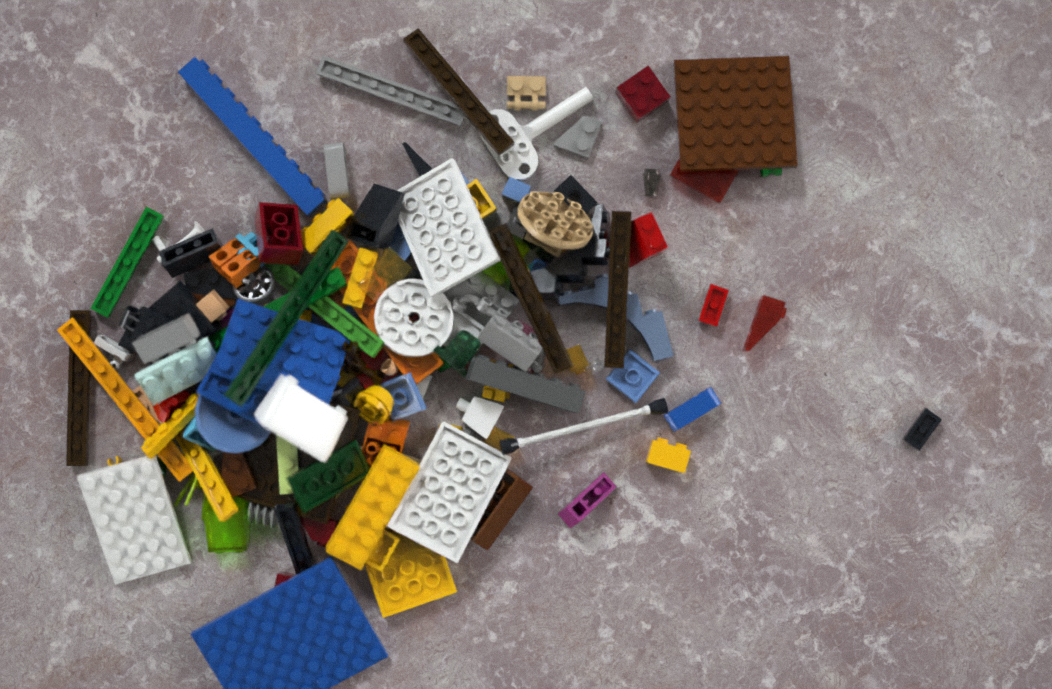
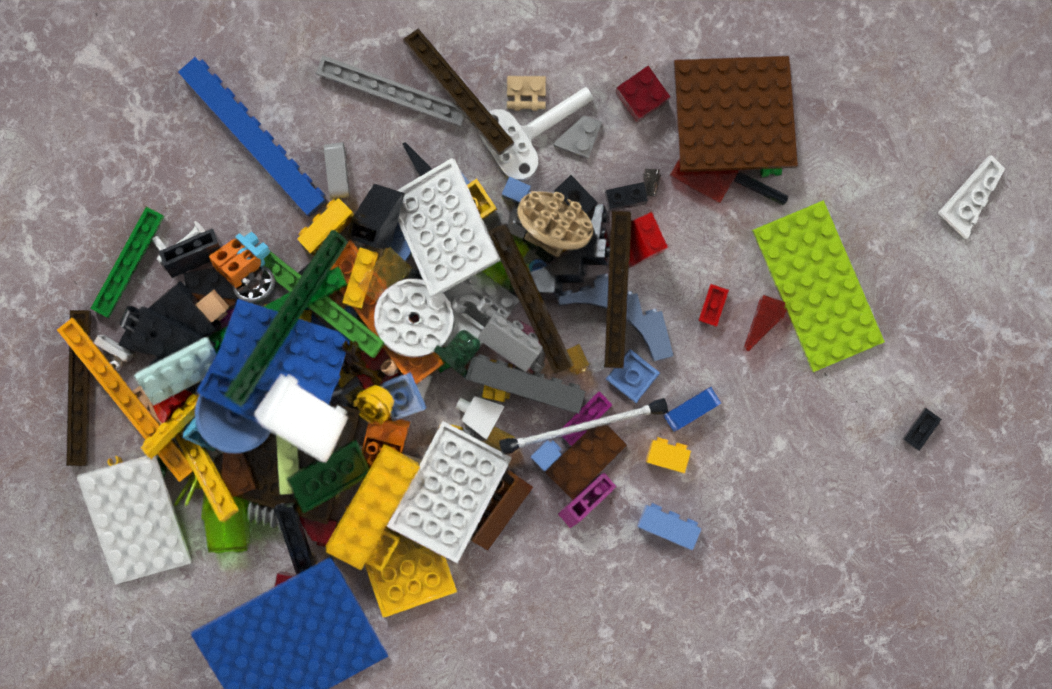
(166, 339): light grey brick -> none
(278, 233): dark red brick -> none
(546, 454): none -> medium blue brick
(585, 459): none -> reddish brown plate
(590, 411): none -> magenta plate
(626, 196): none -> black brick
(669, 526): none -> medium blue brick
(761, 188): none -> black axle
(818, 286): none -> lime plate
(972, 196): none -> white wing

